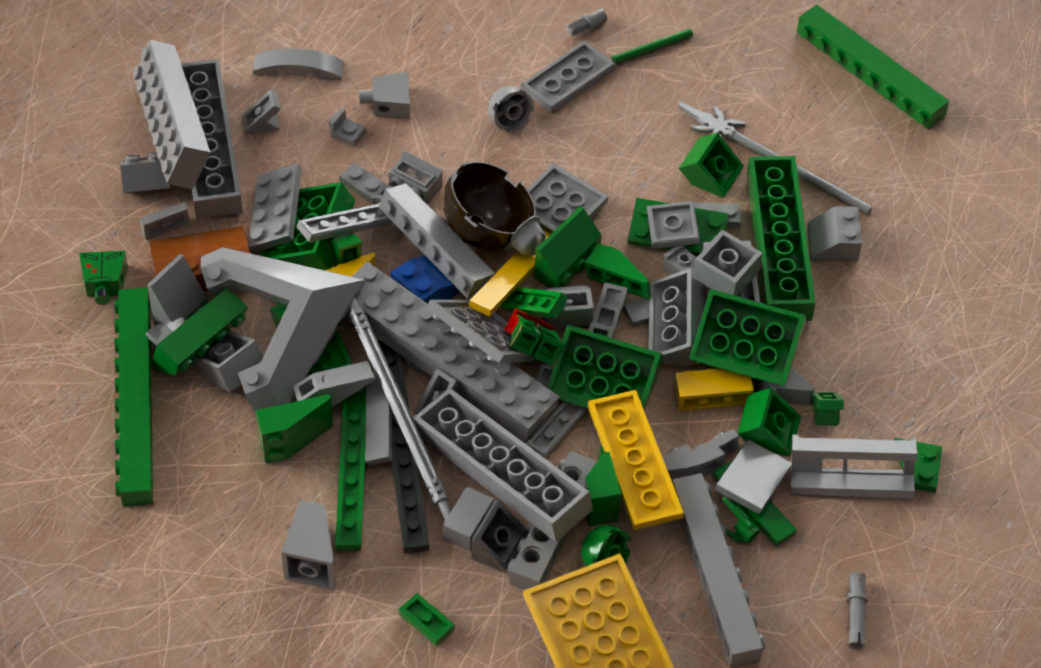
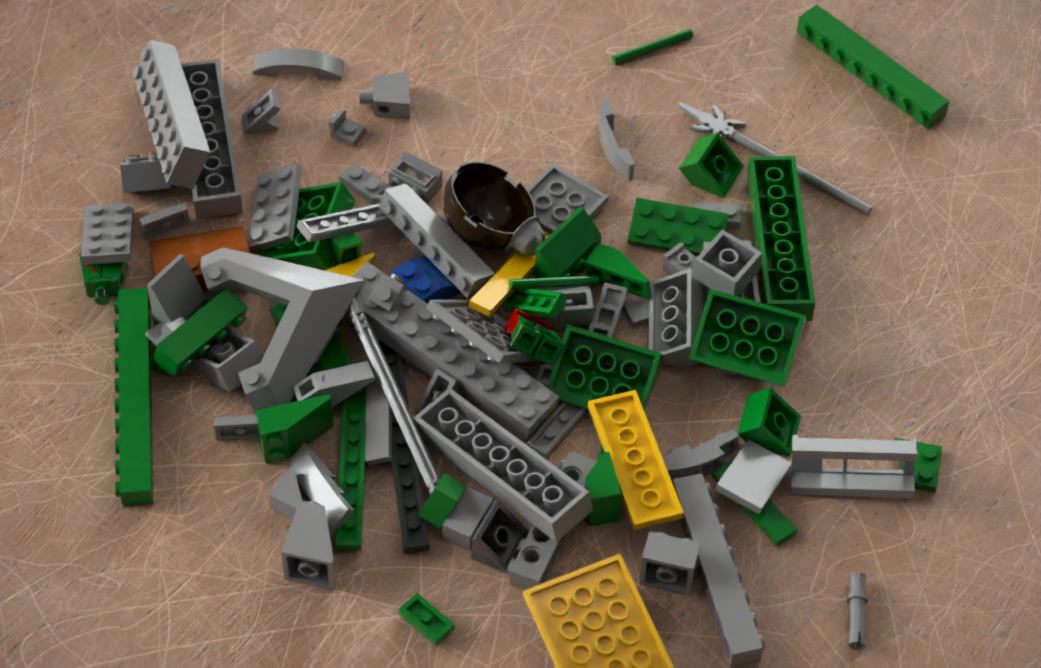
(107, 234): none -> light grey plate
(236, 427): none -> light grey plate
(286, 494): none -> light grey slope
(320, 485): none -> light grey slope
(388, 291): none -> light grey bracket
(442, 500): none -> green slope
(510, 108): light grey cylinder -> none
(553, 281): none -> green bar
(568, 76): light grey tile -> none
(586, 22): light grey axle -> none
(604, 543): green cylinder -> none
(619, 158): none -> light grey slope
(669, 563): none -> light grey brick
(673, 224): light grey tile -> none
(711, 389): yellow brick -> none
(745, 528): green plant -> none
(795, 391): light grey slope -> none
(827, 408): green slope -> none
(836, 235): light grey slope -> none

